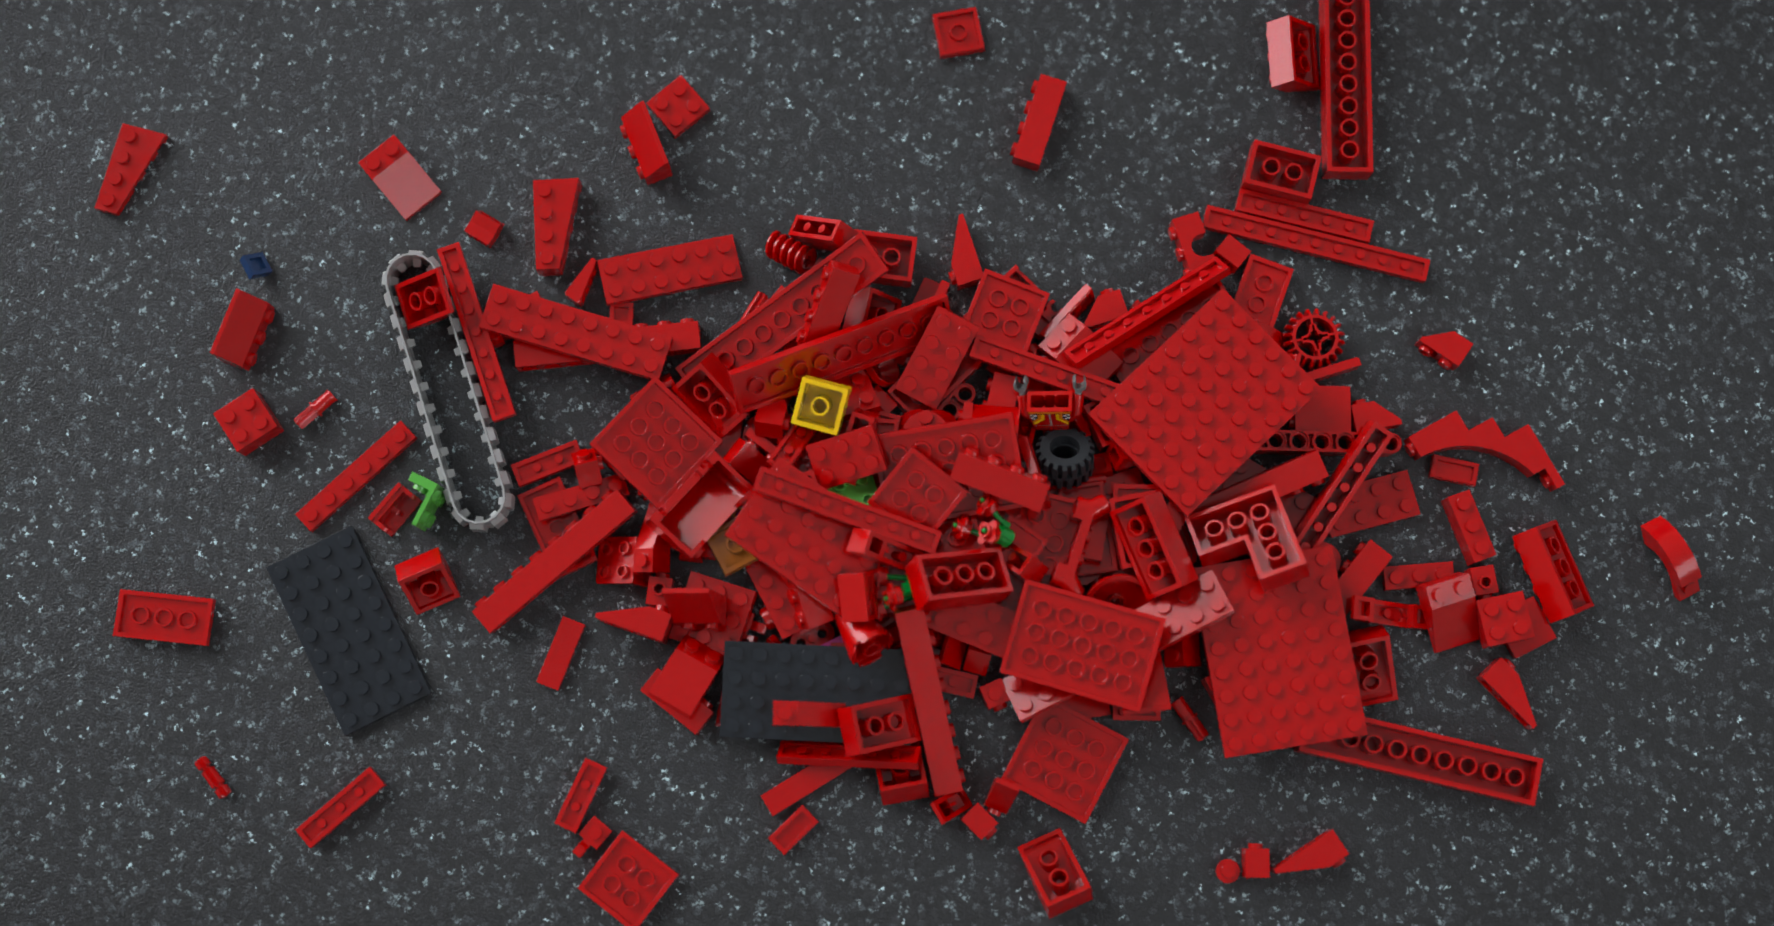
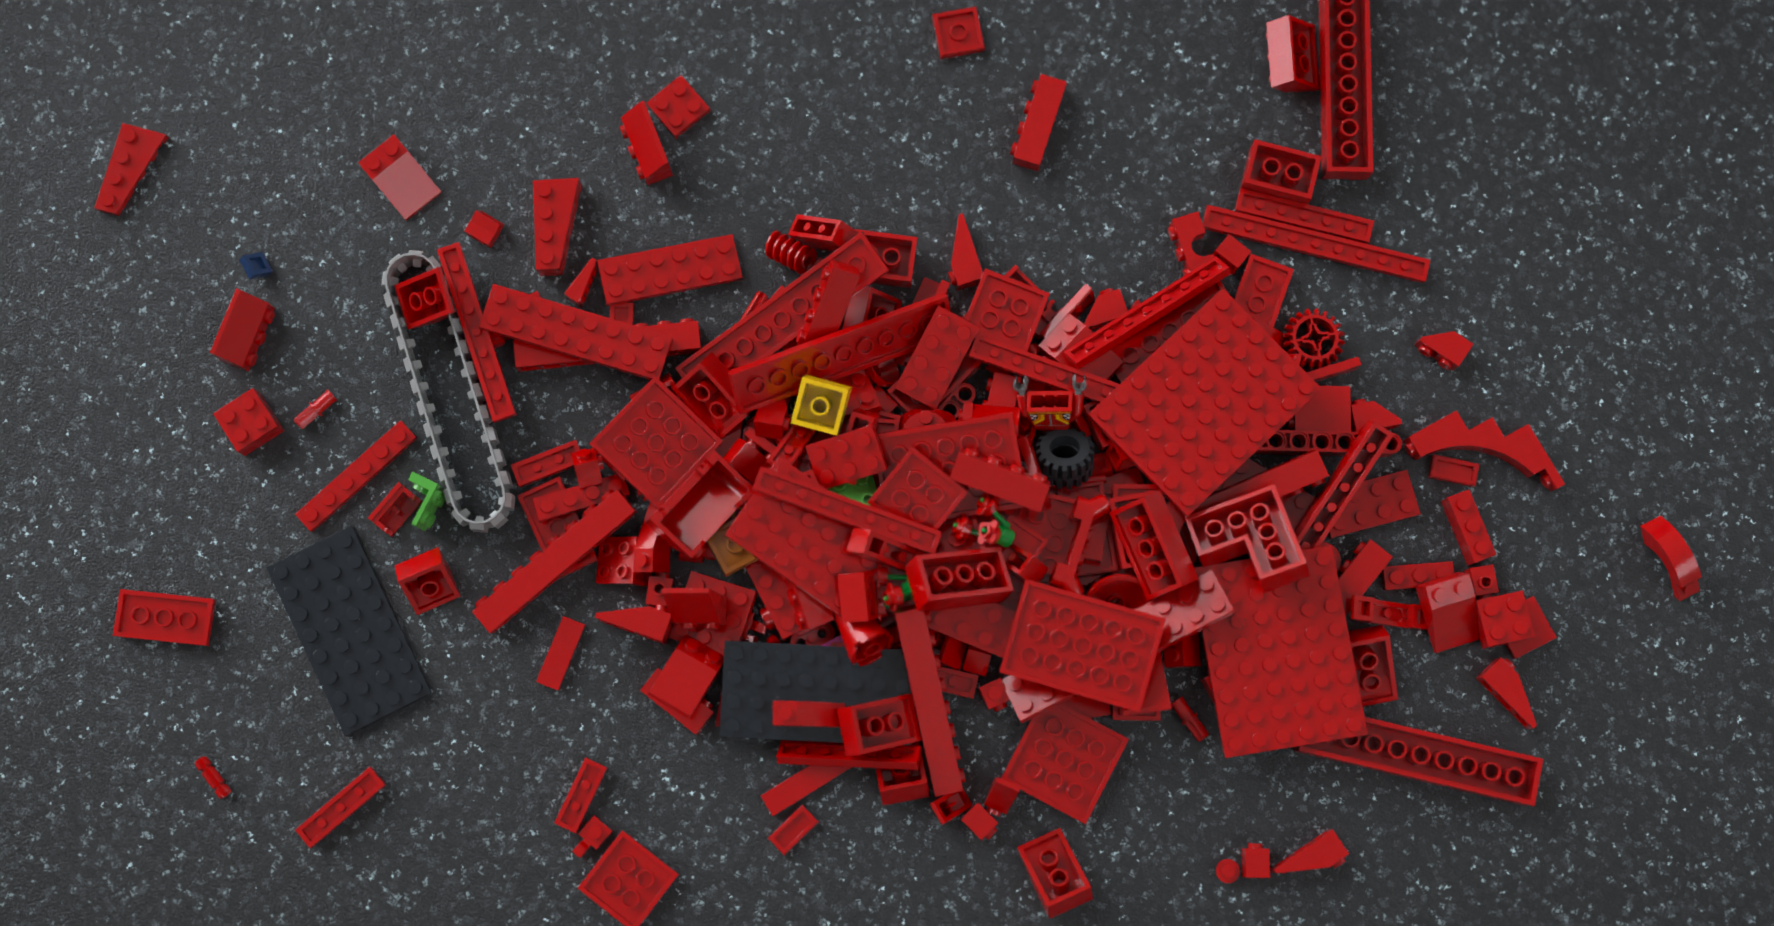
(1552, 571): red slope -> none

